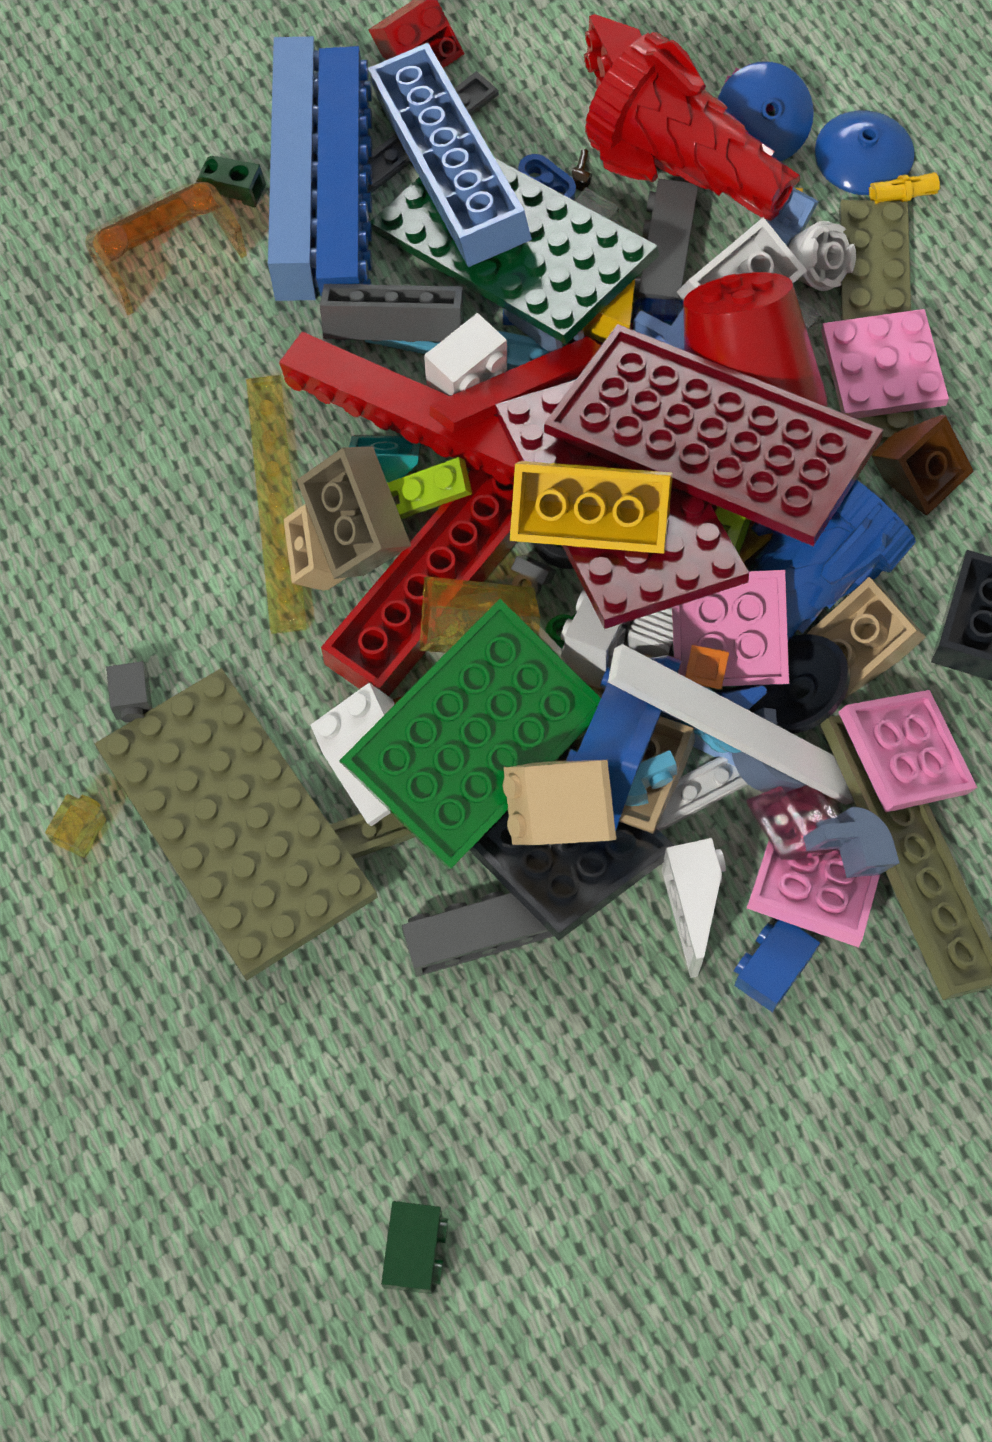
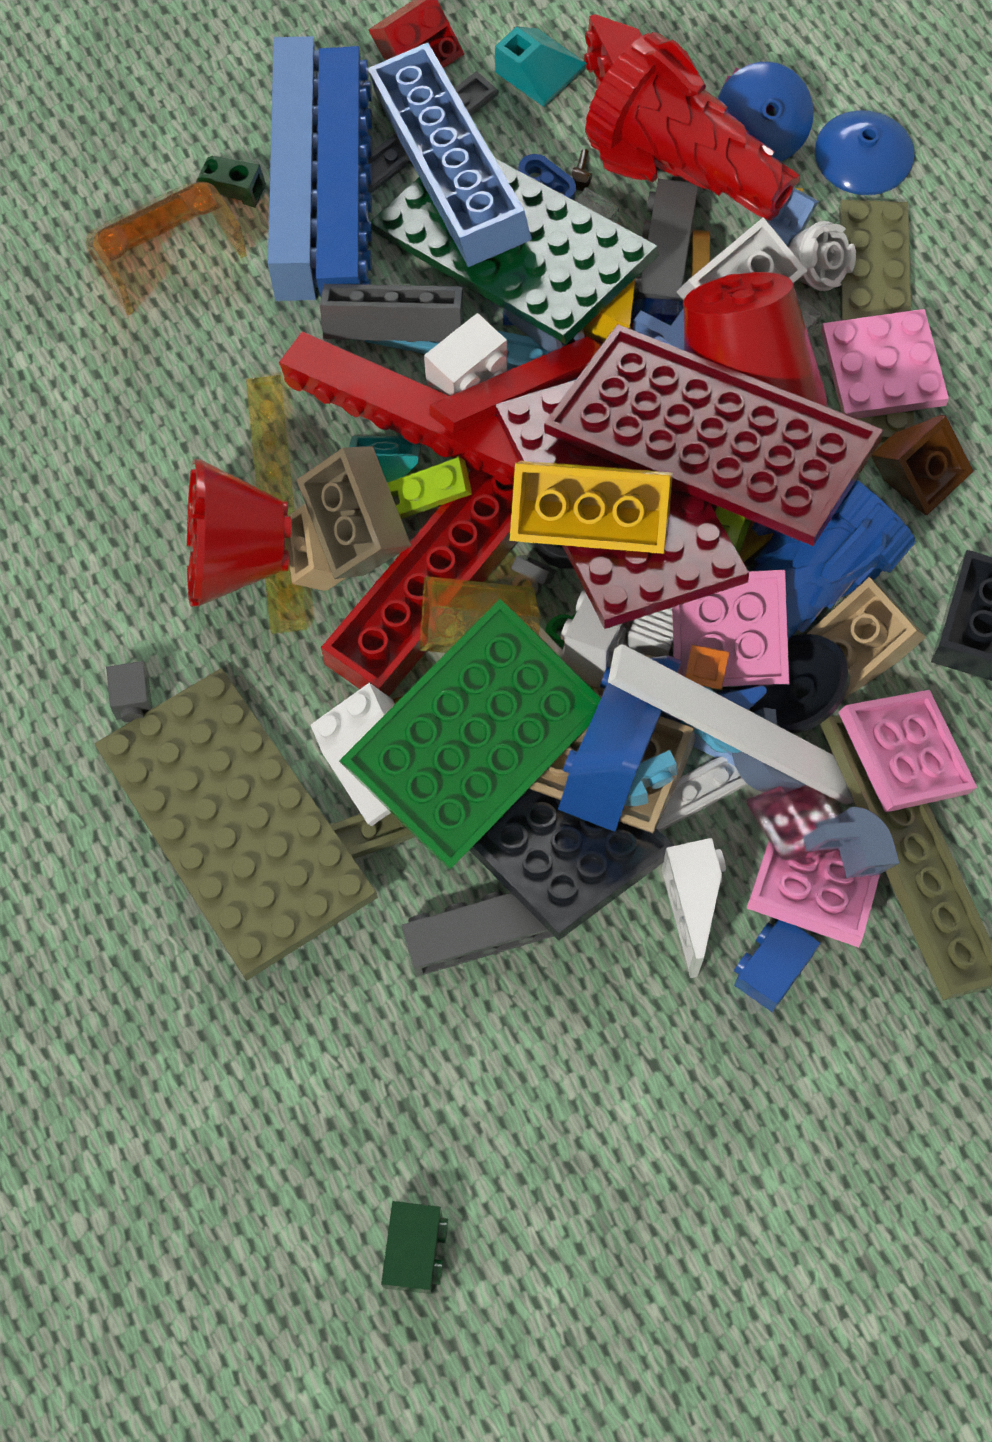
(76, 824): clear yellow brick -> none
(233, 534): none -> red cone
(536, 63): none -> teal slope
(559, 802): tan slope -> none
(699, 250): none -> pearl gold beam
(904, 188): yellow pin -> none

